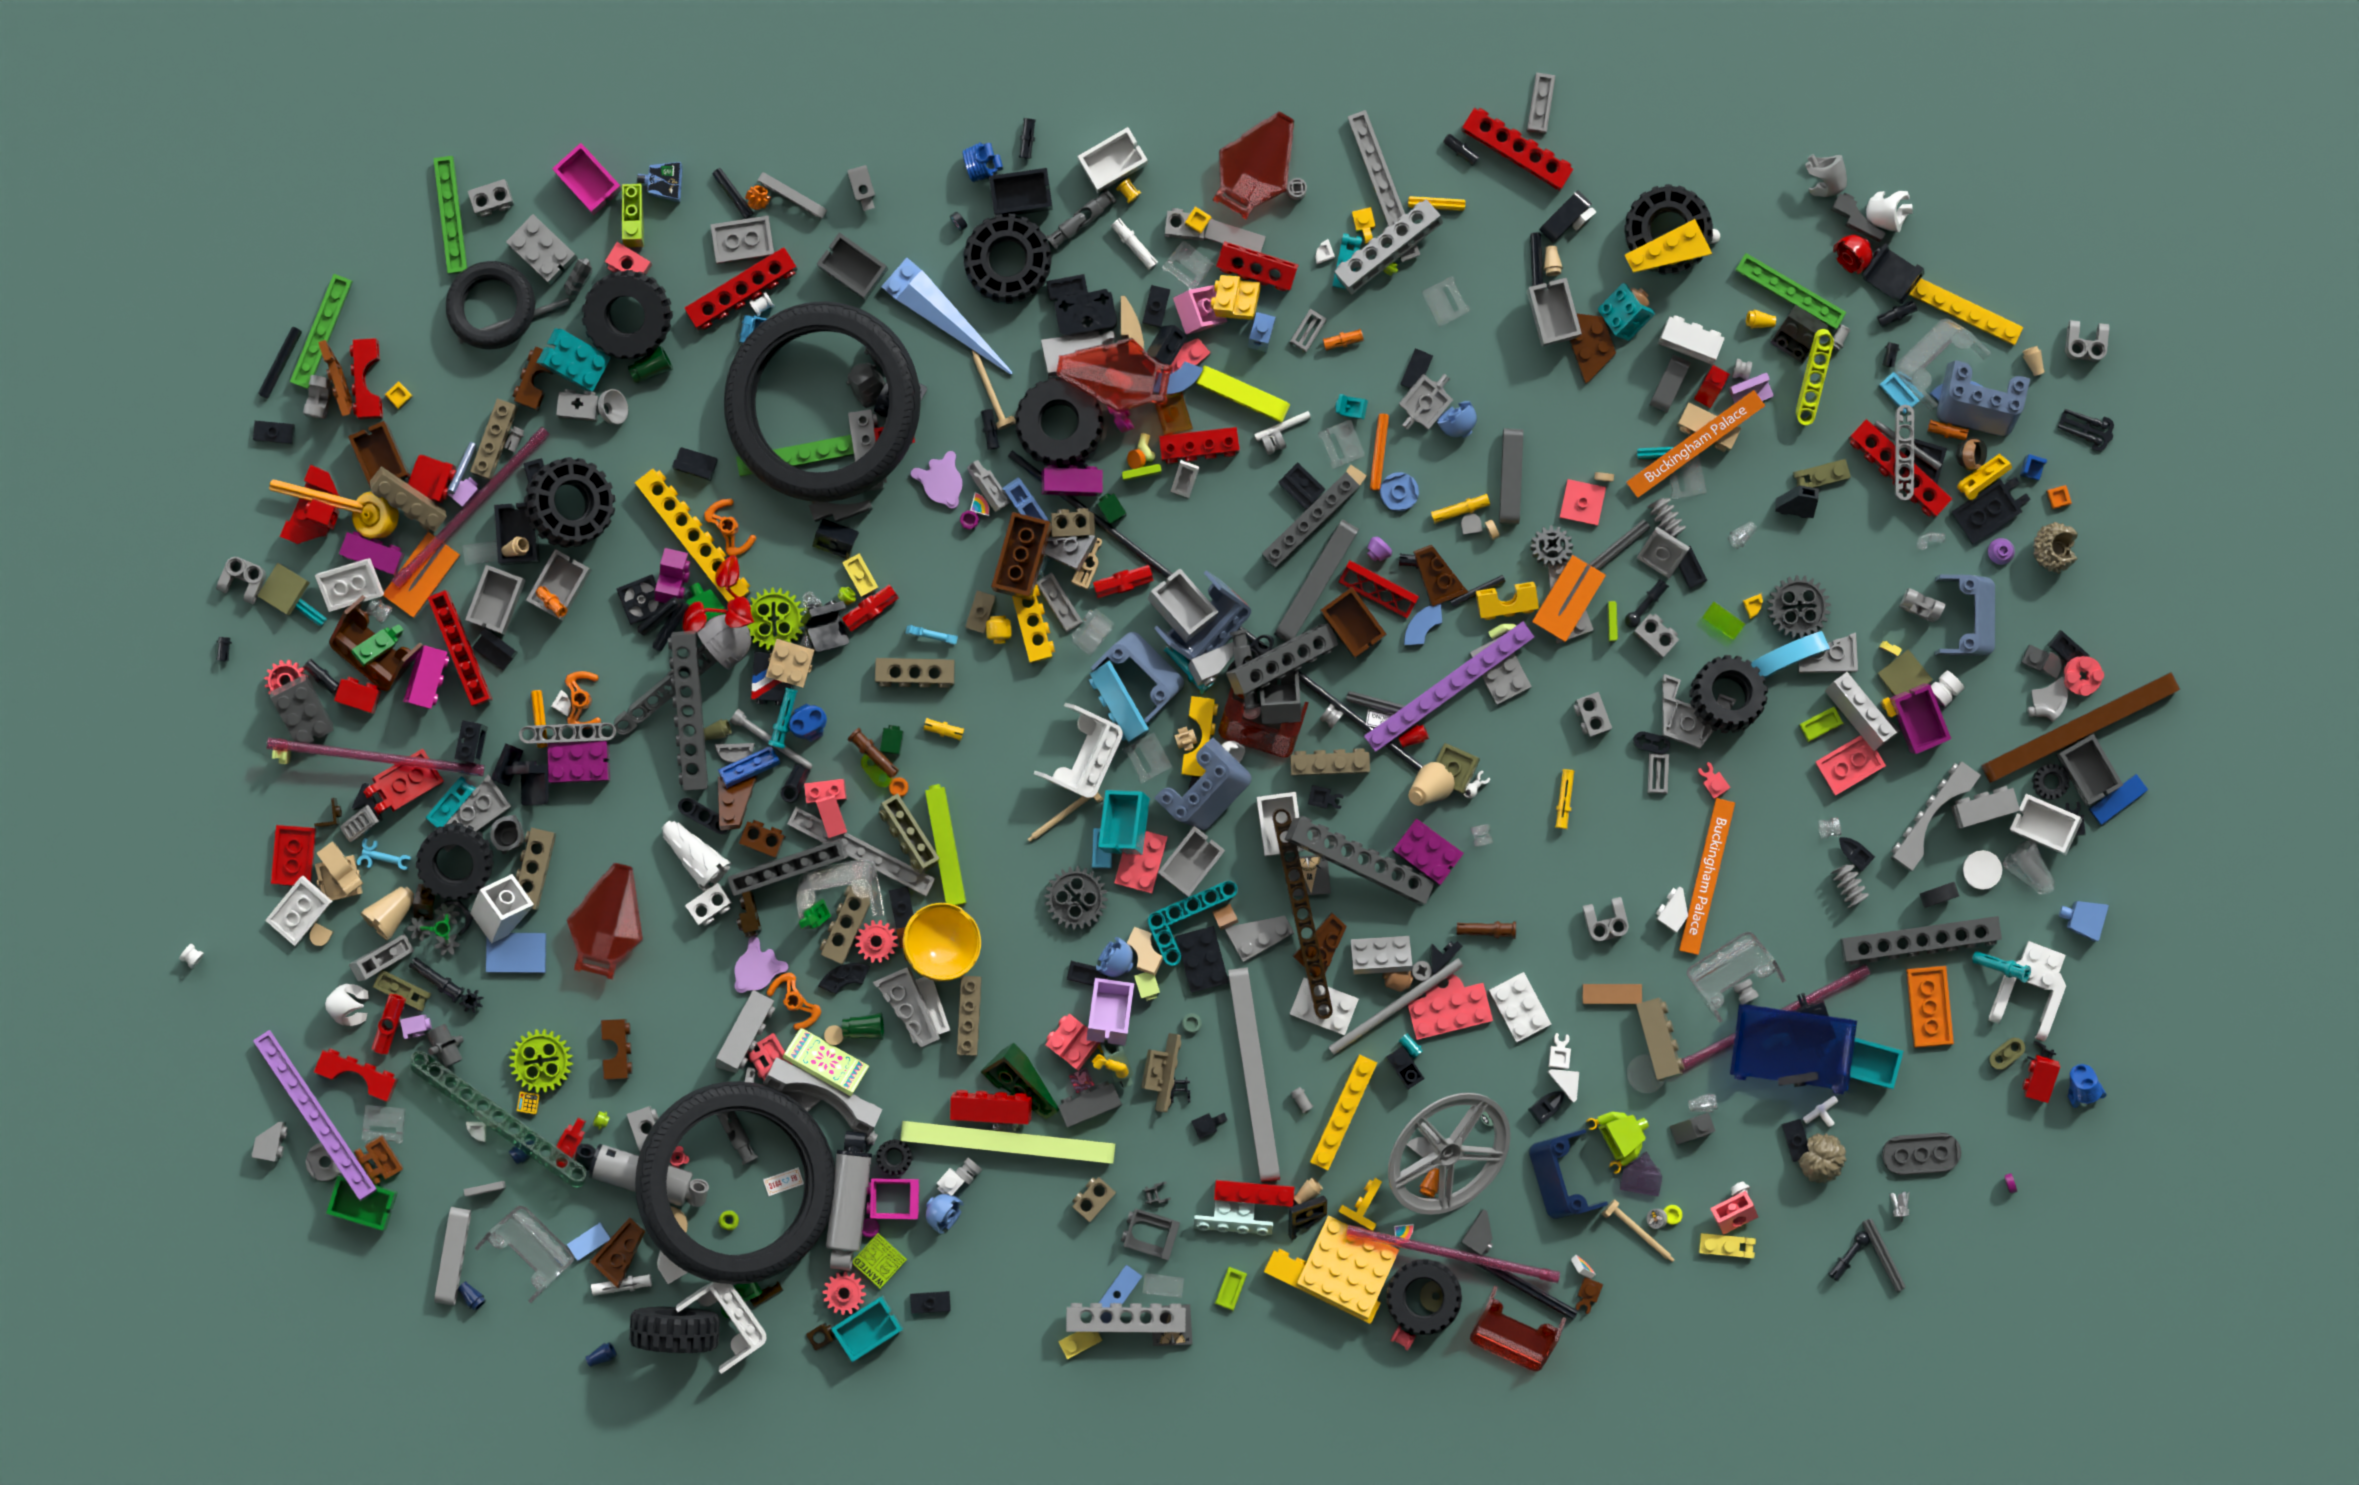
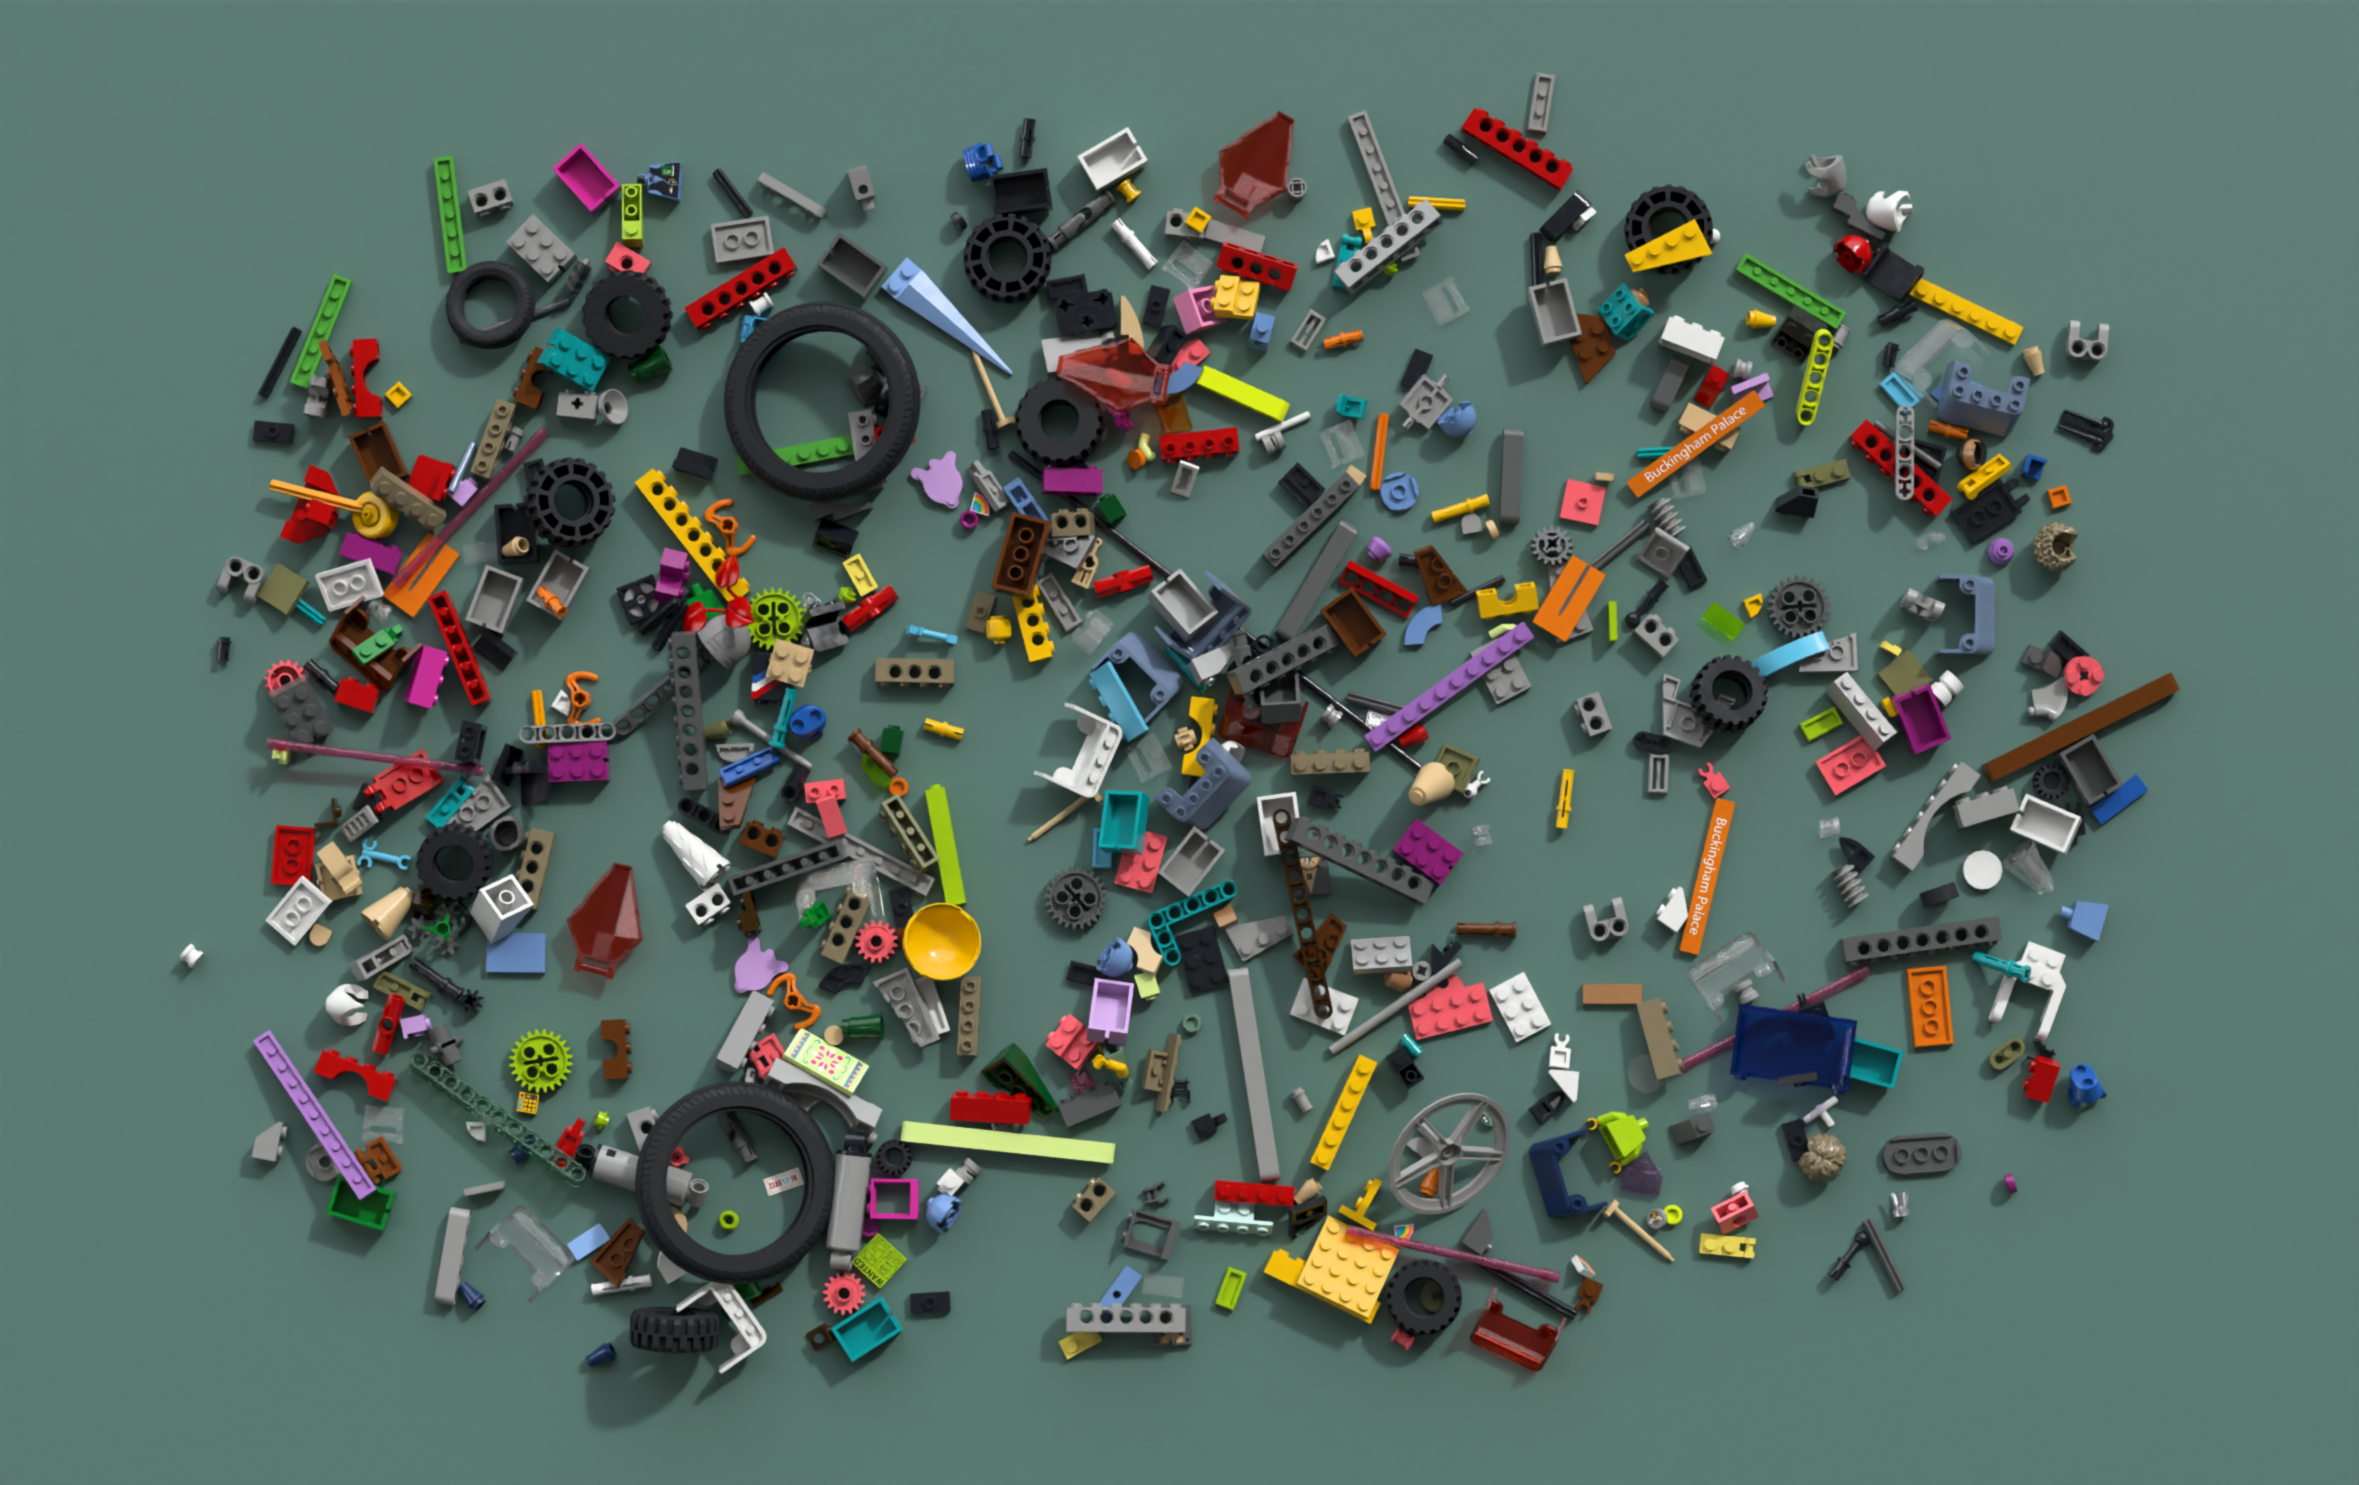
(757, 197): orange gear -> none
(1141, 472): lime tile -> none

